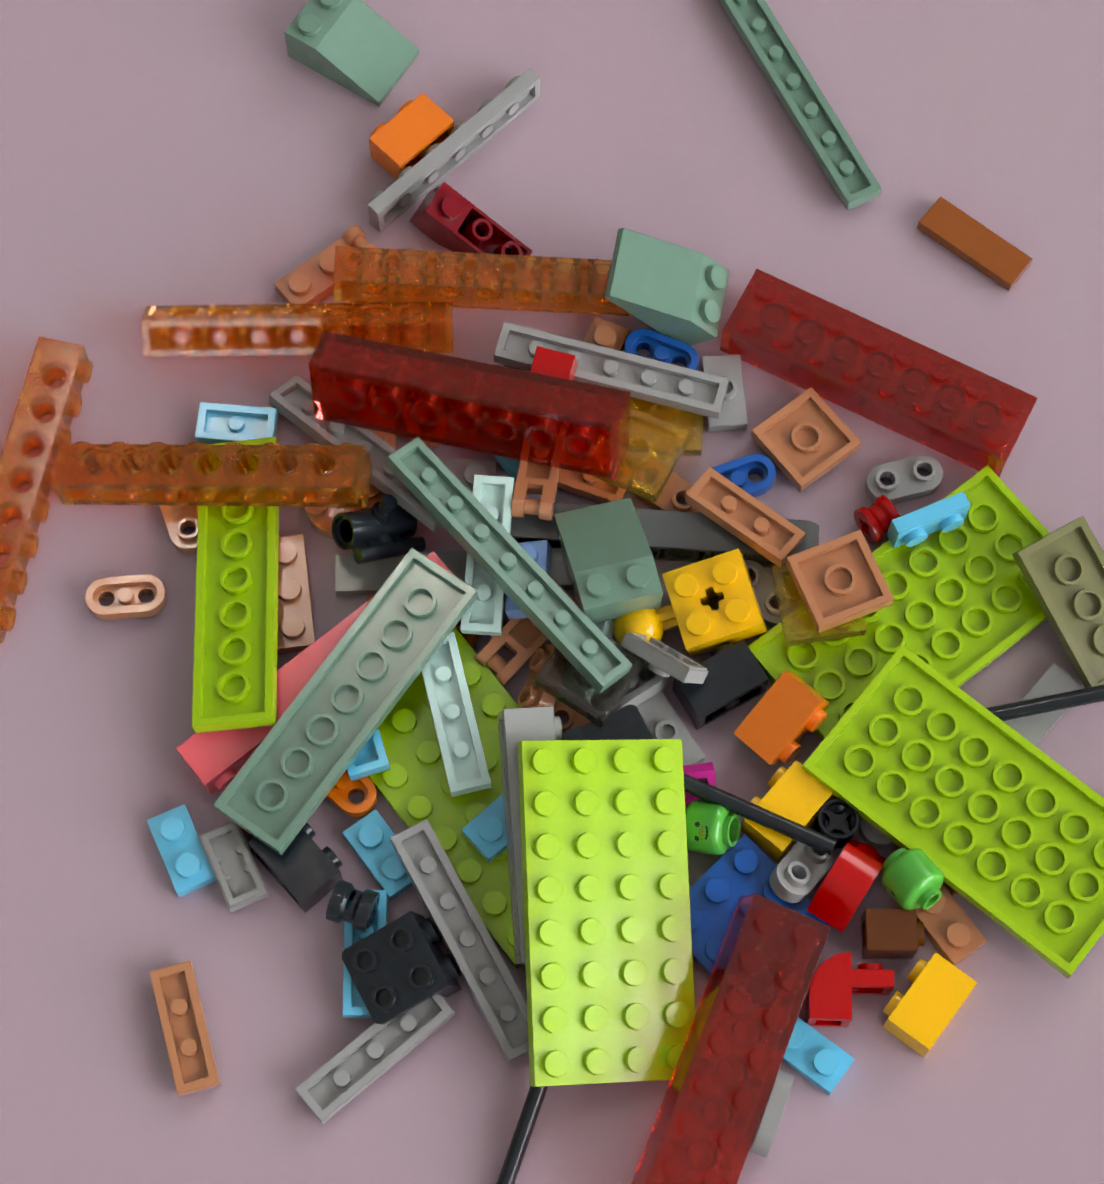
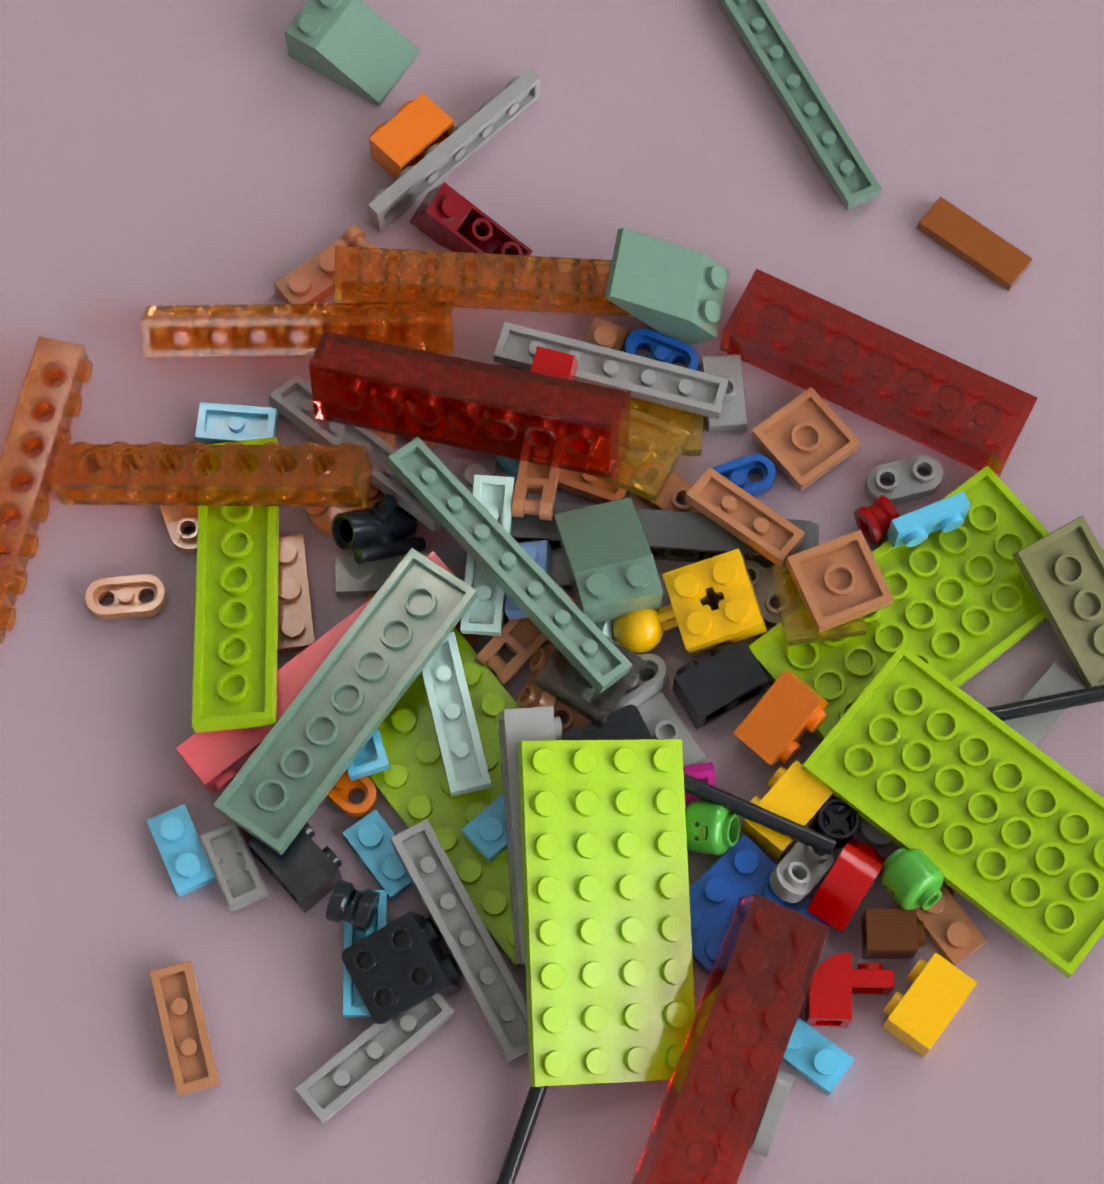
(664, 659): light grey plate -> none

